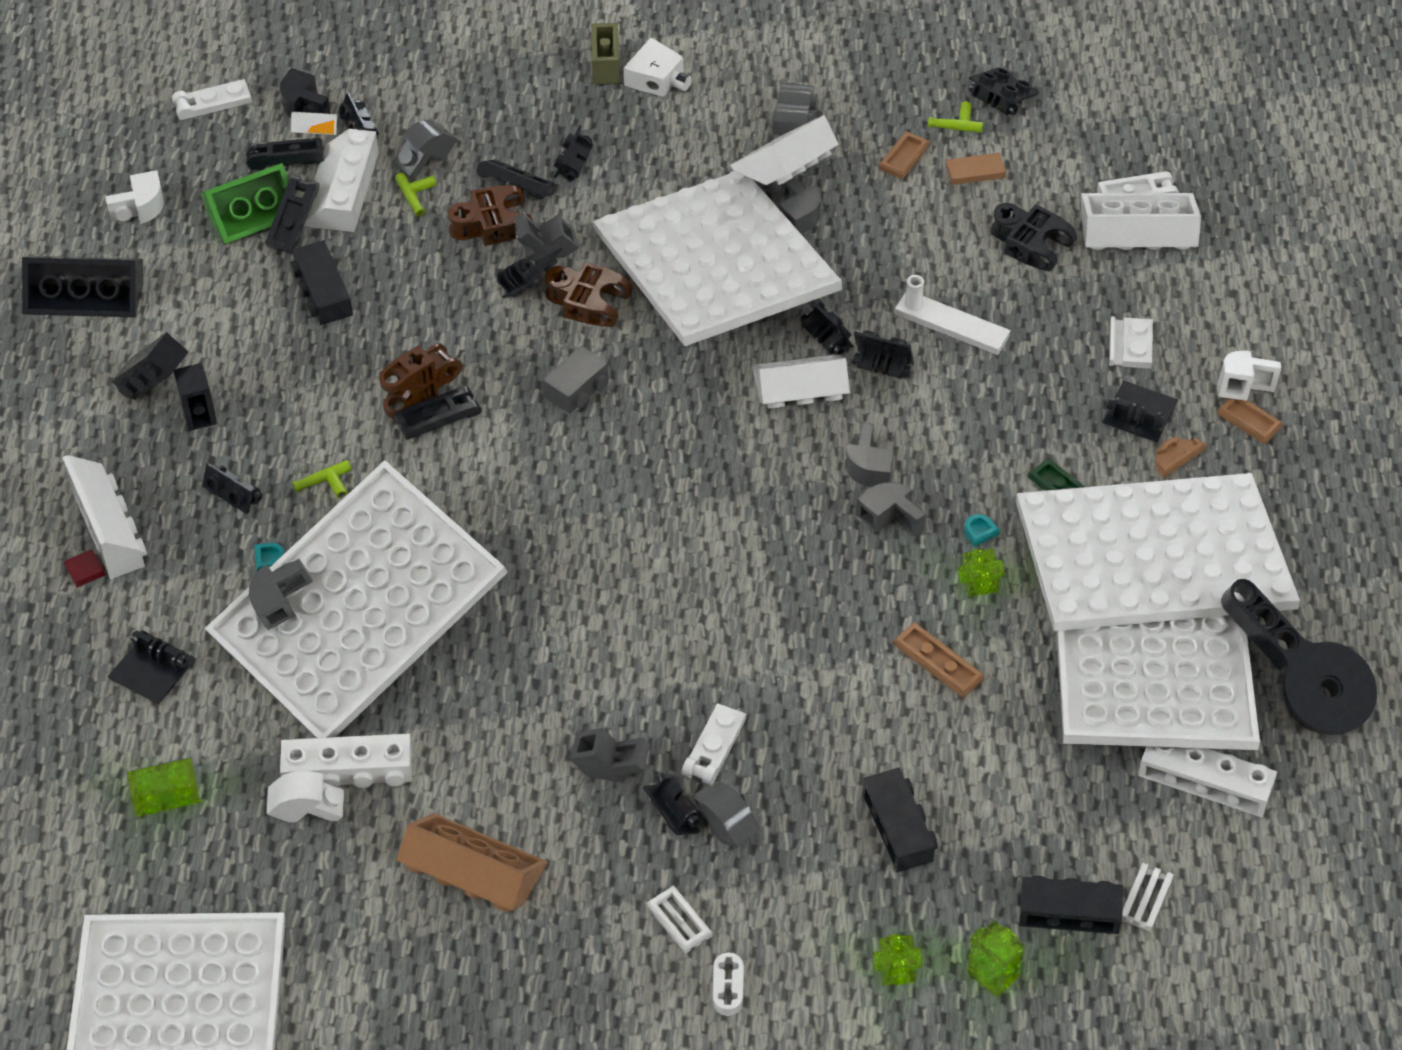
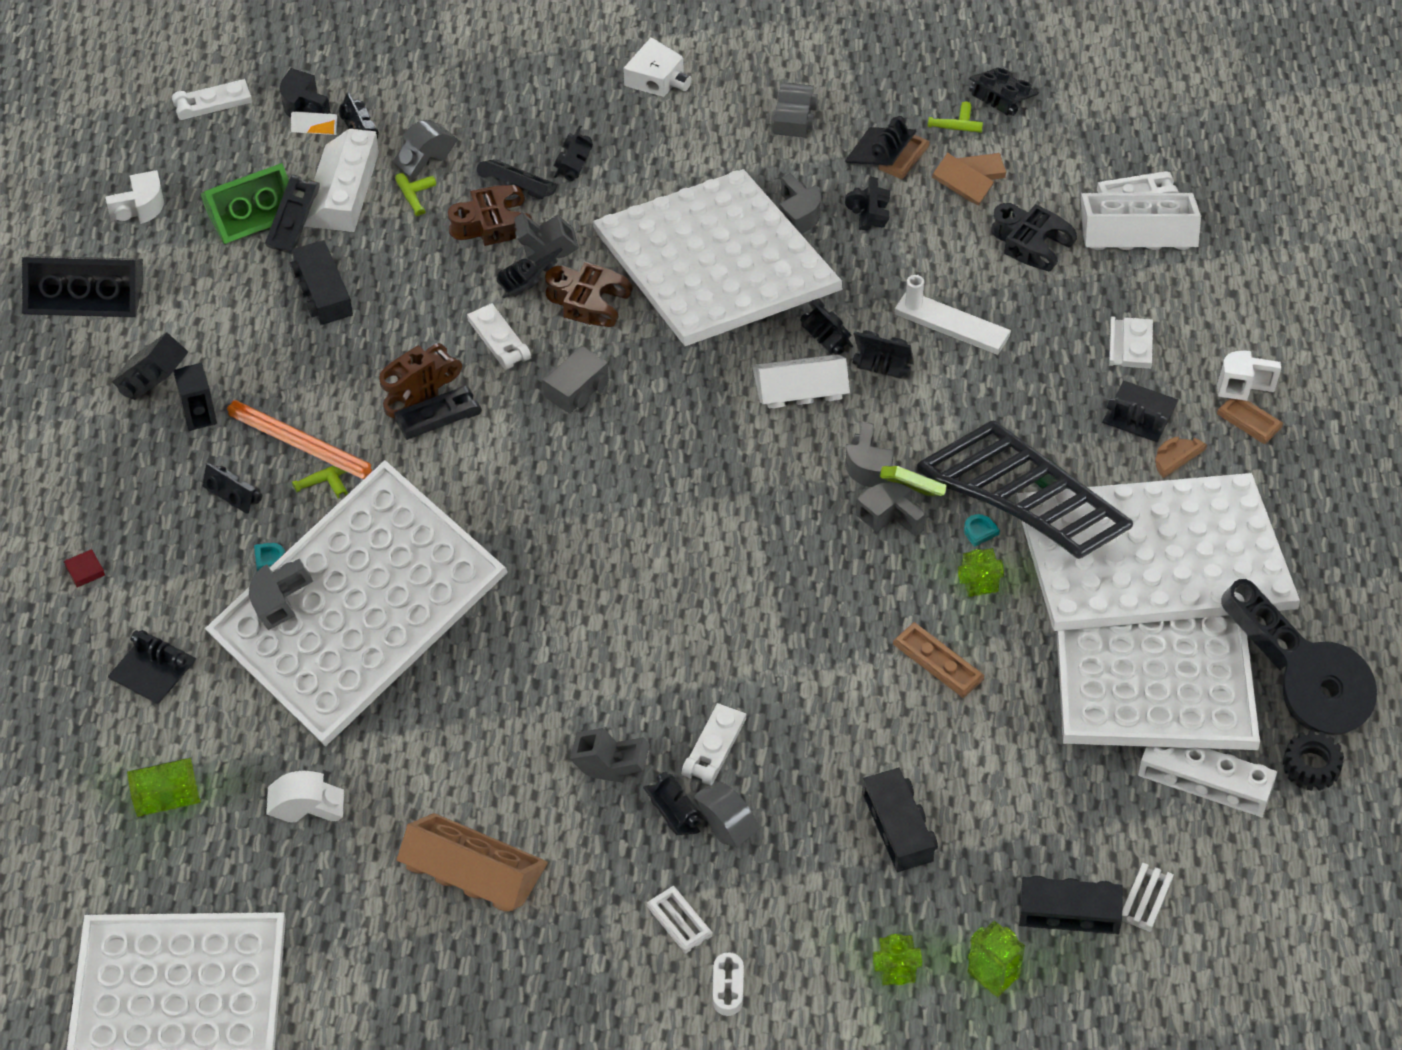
(105, 516): white slope -> none
(285, 152): black hinge -> none
(299, 439): none -> orange axle
(351, 759): white brick -> none
(498, 336): none -> white plate
(605, 53): olive brick -> none
(789, 153): white slope -> none
(866, 204): none -> black hips
(882, 145): none -> black hinge
(913, 480): none -> lime tile
(962, 179): none -> medium nougat tile
(1022, 509): none -> black bar
(1308, 775): none -> black tyre

